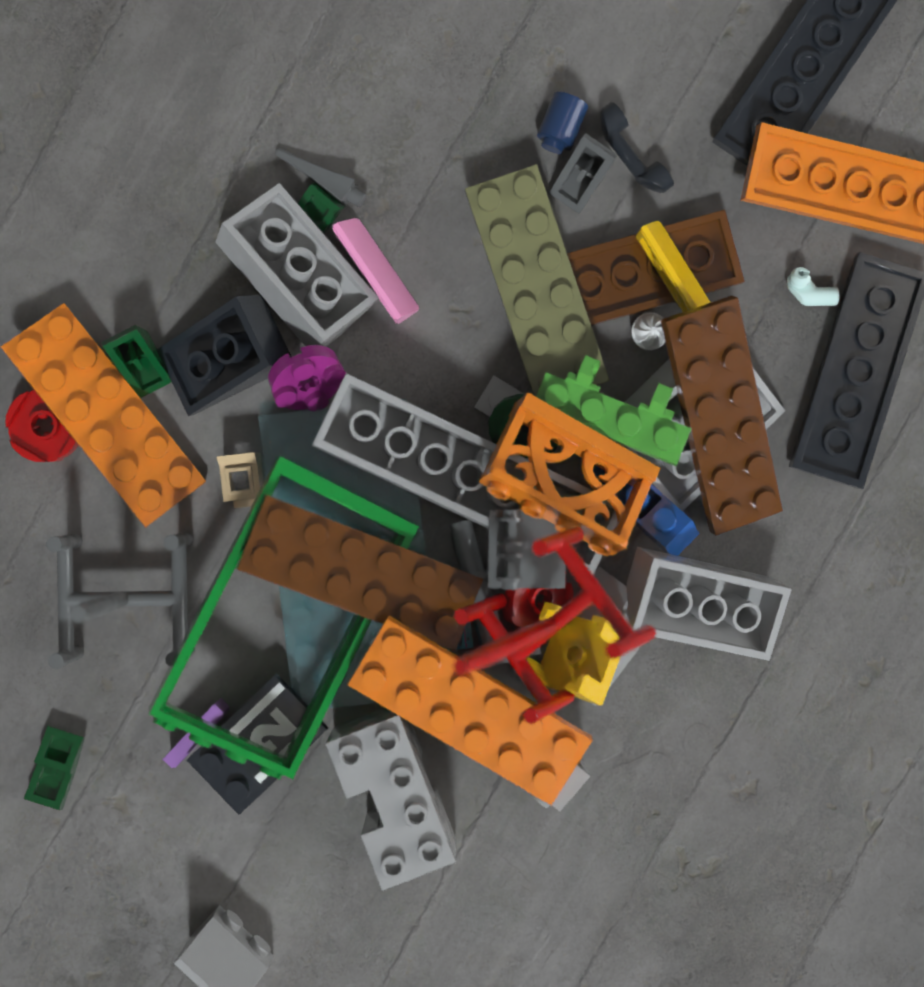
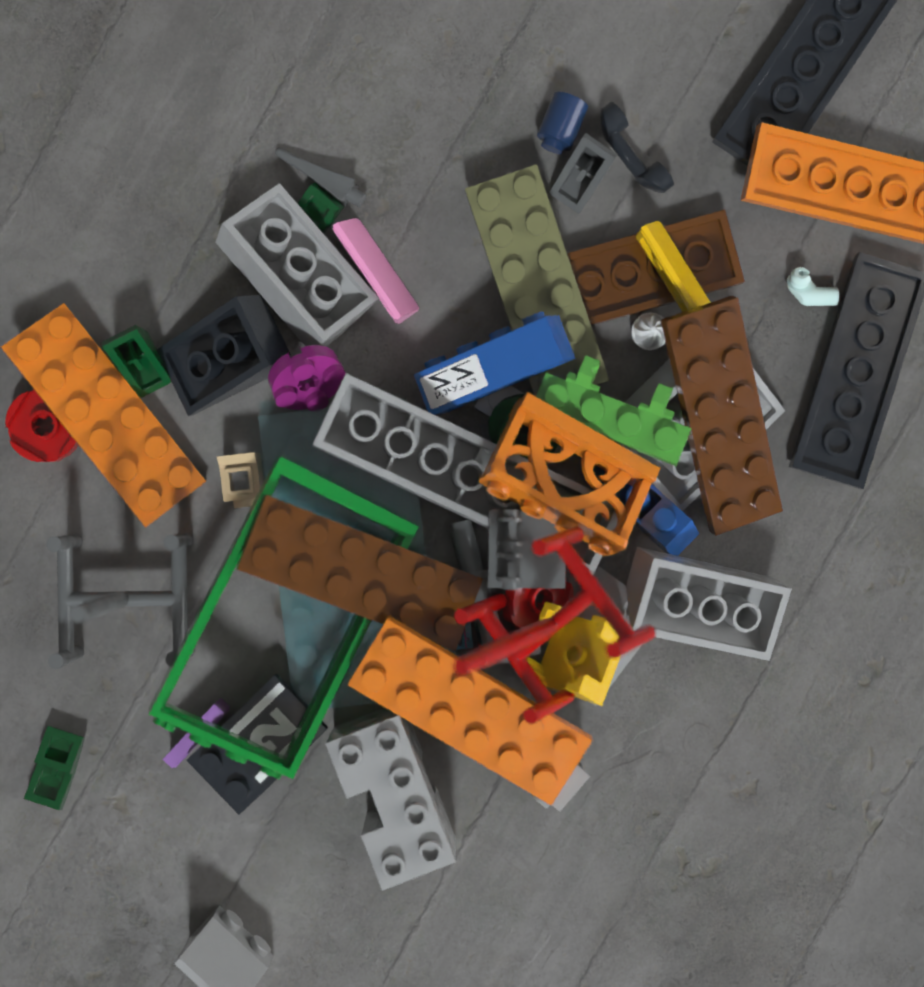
(495, 364): none -> blue brick

